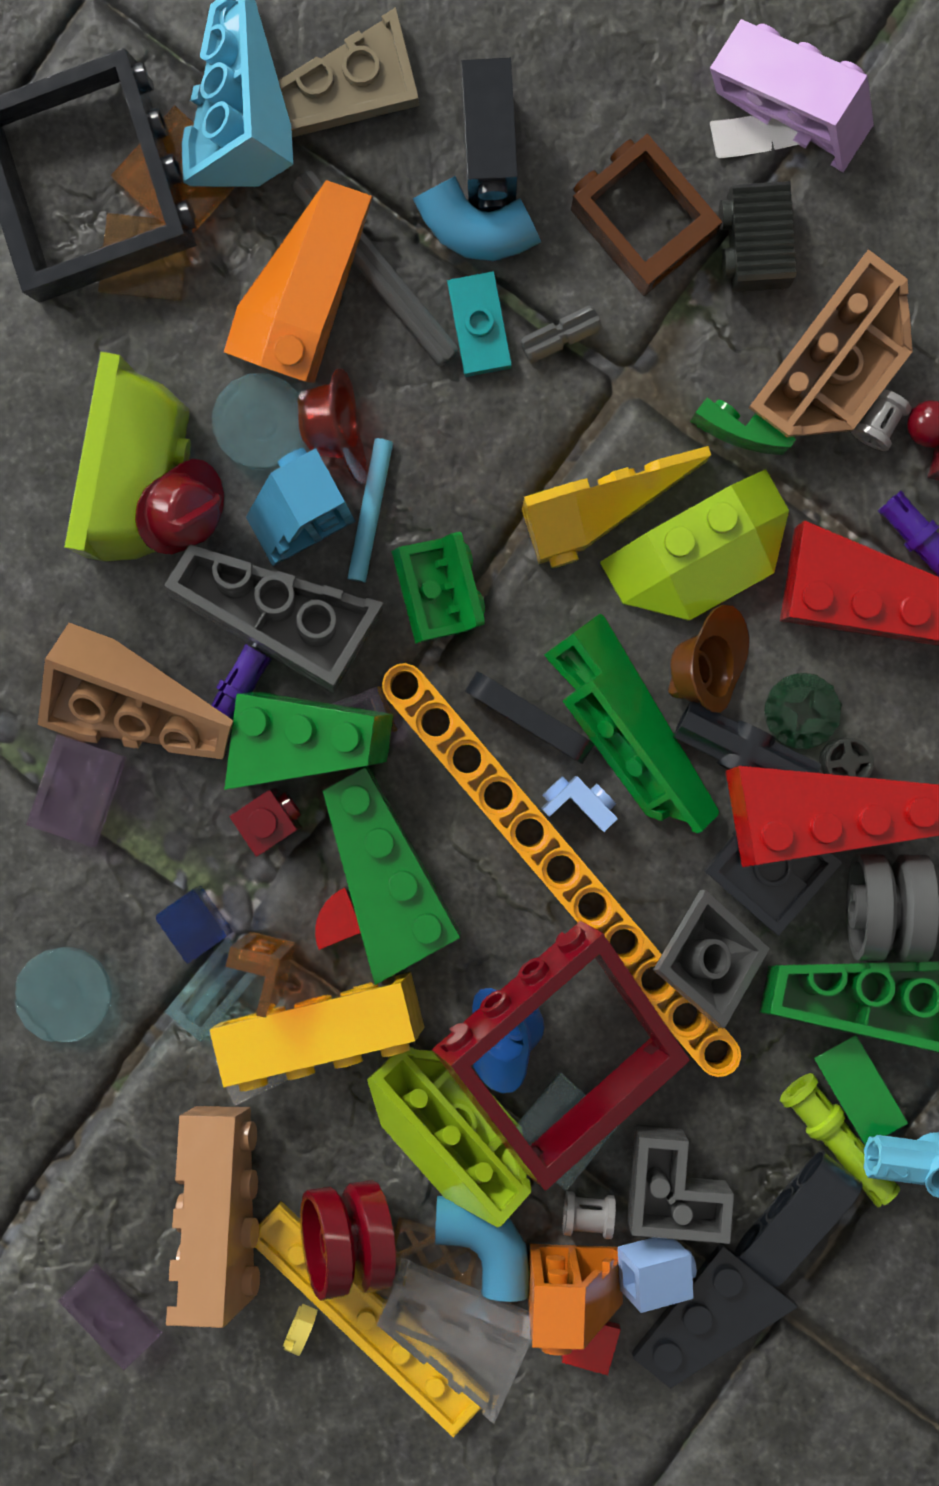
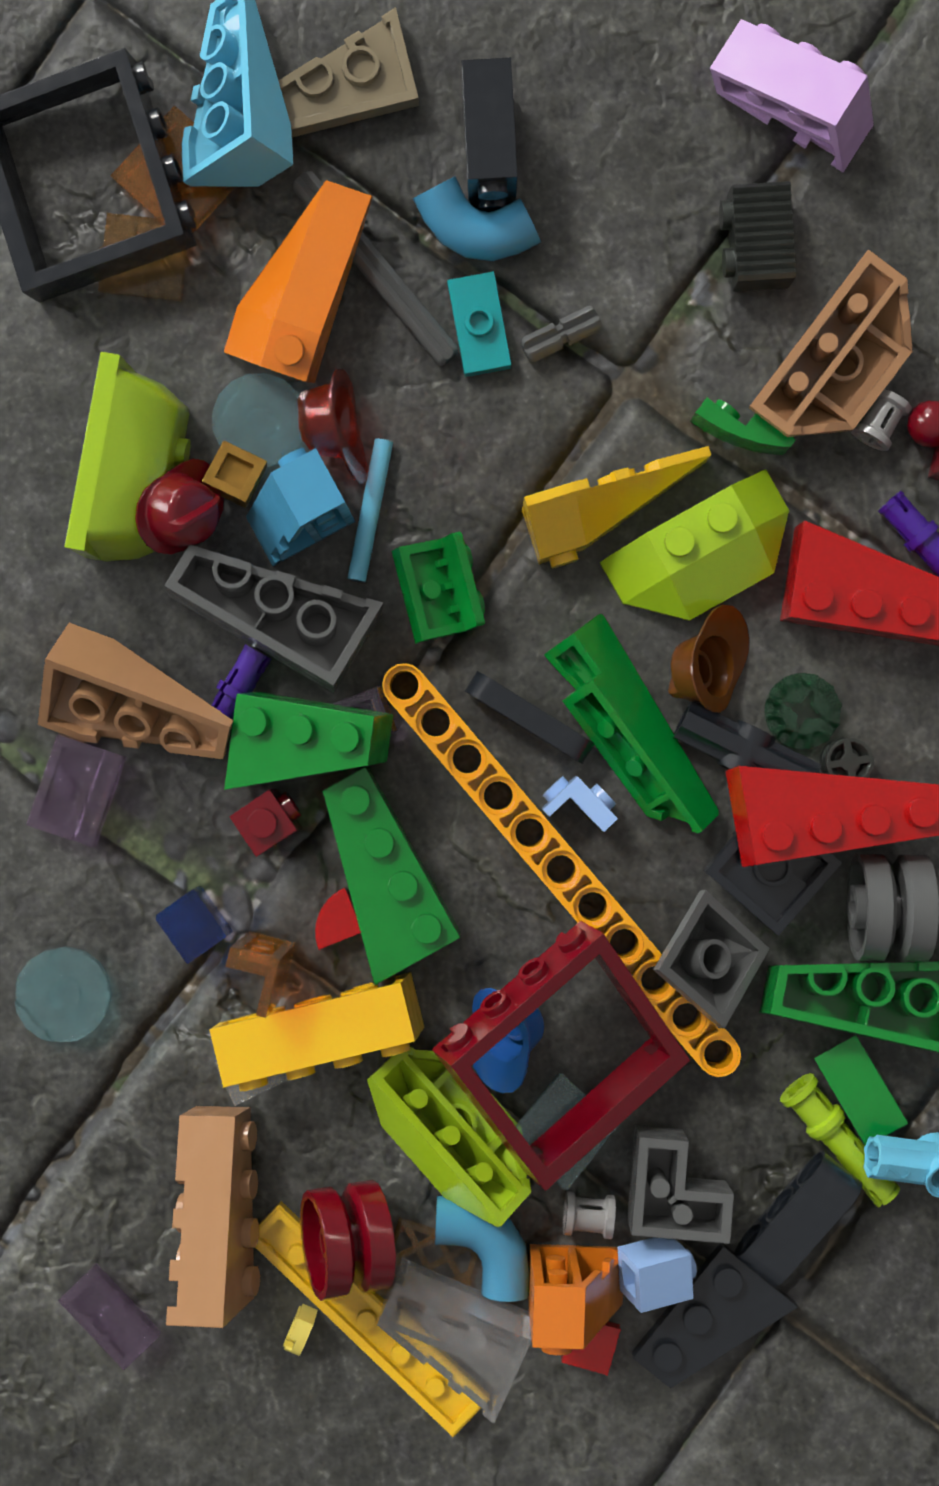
(187, 1021): clear light blue tile -> none
(235, 473): none -> pearl gold tile
(677, 251): reddish brown window -> none
(749, 136): white sticker -> none

